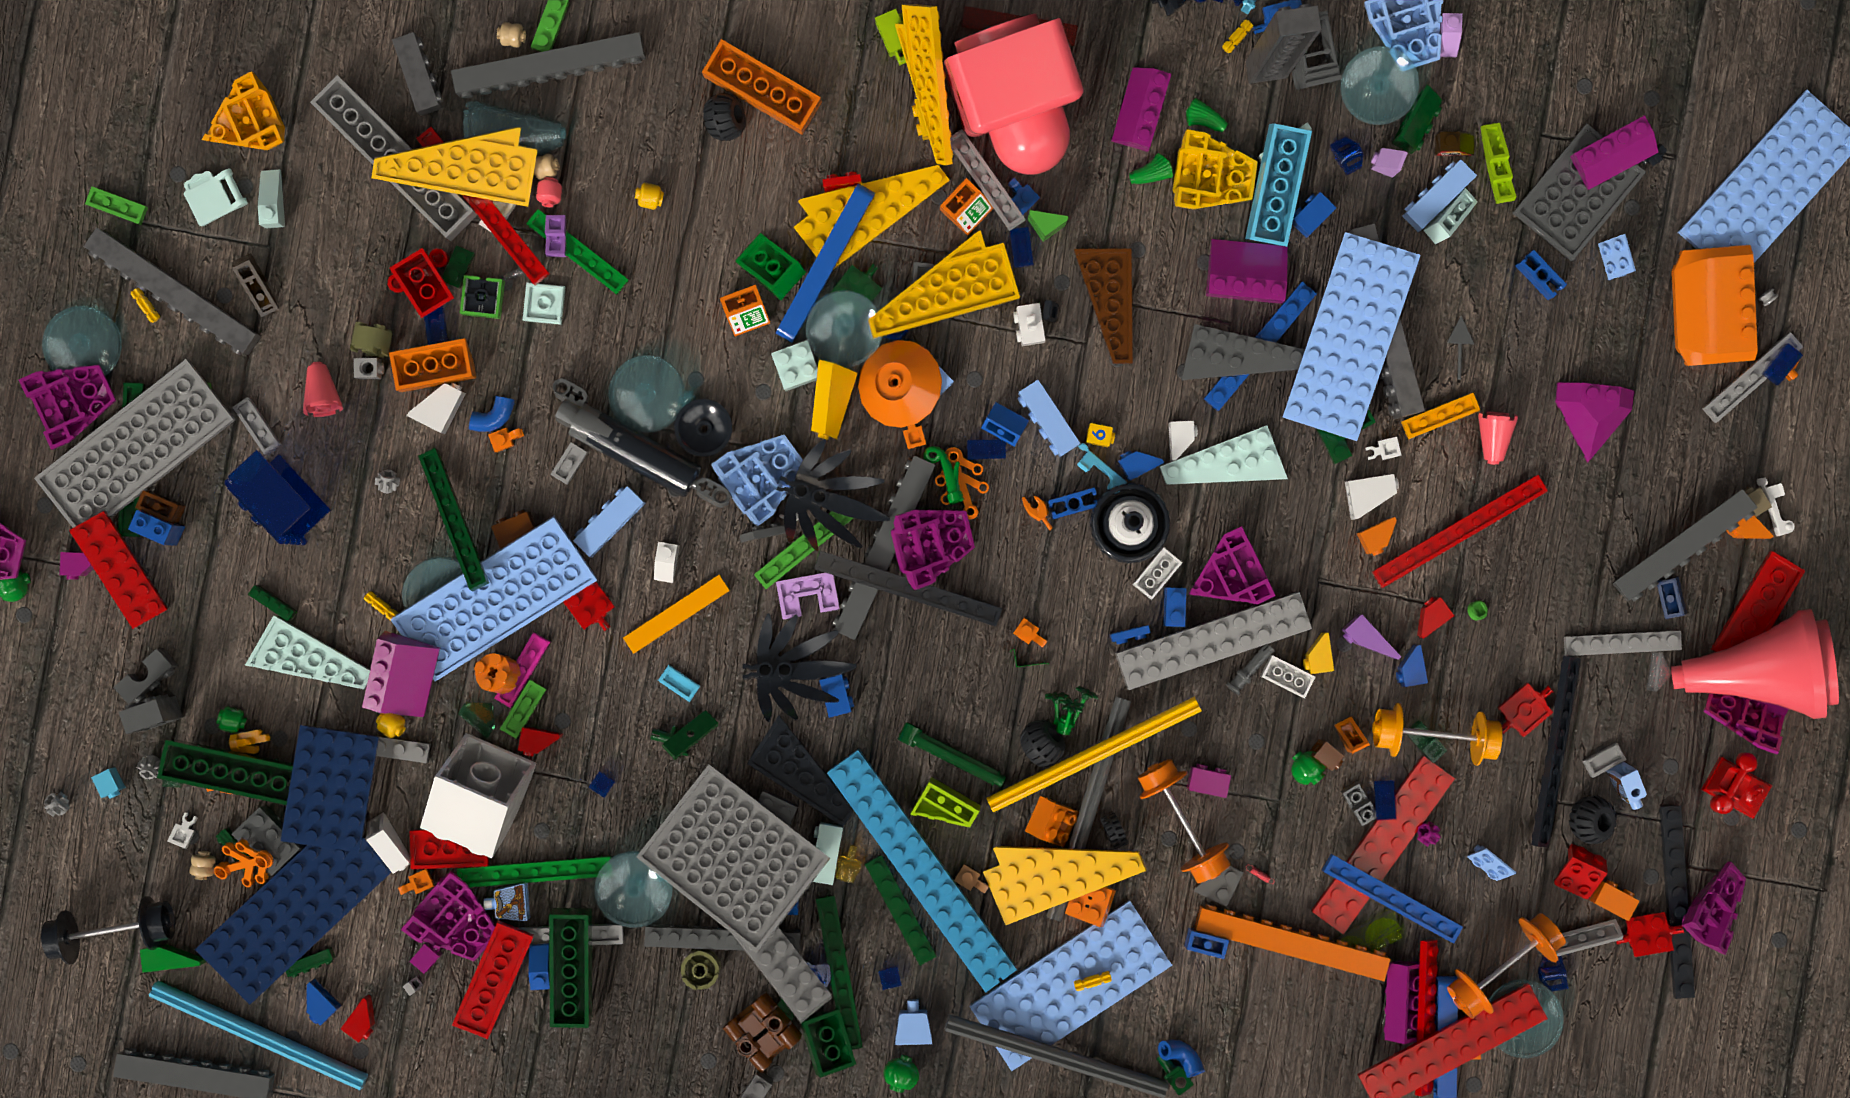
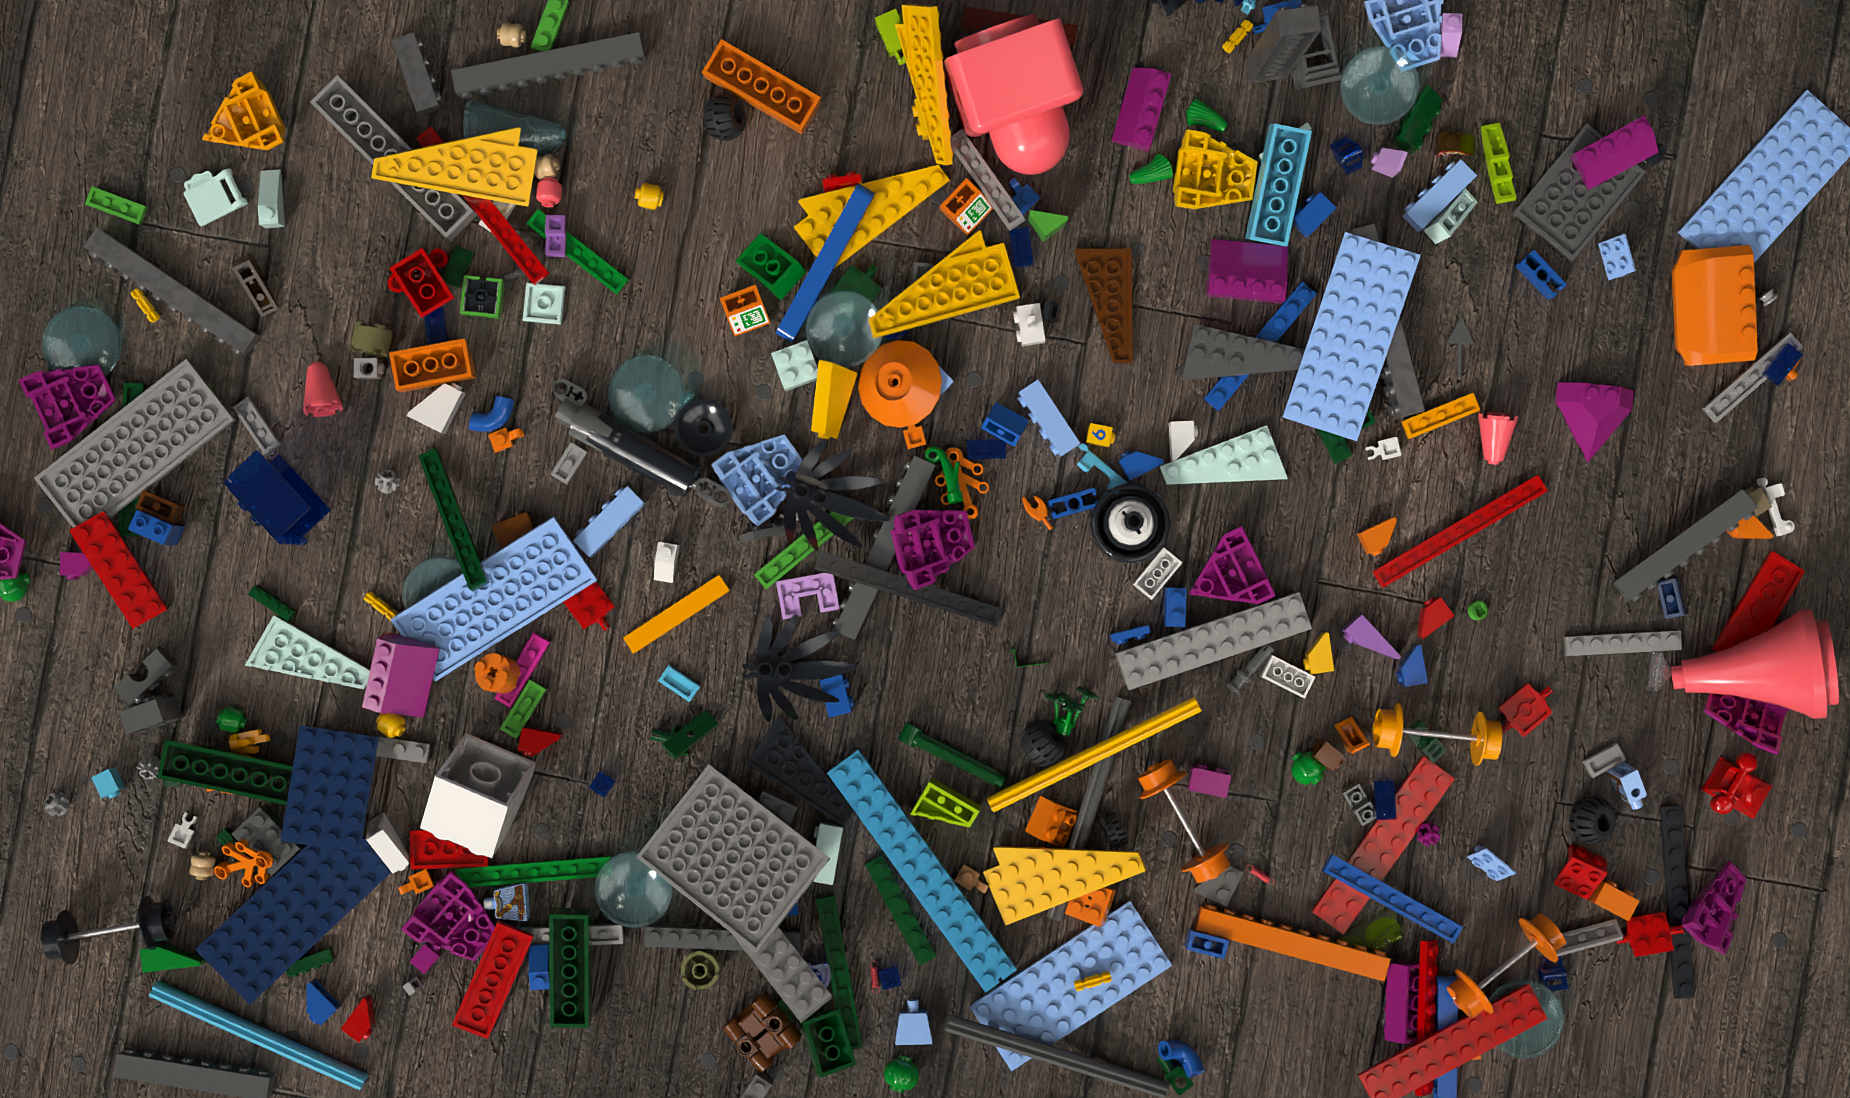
(479, 716): clear green slope -> none
(847, 866): clear yellow piece -> none
(874, 976): none -> coral piece
(1027, 631): orange plate -> none
(1369, 493): white slope -> none
(1556, 751): black plate -> none

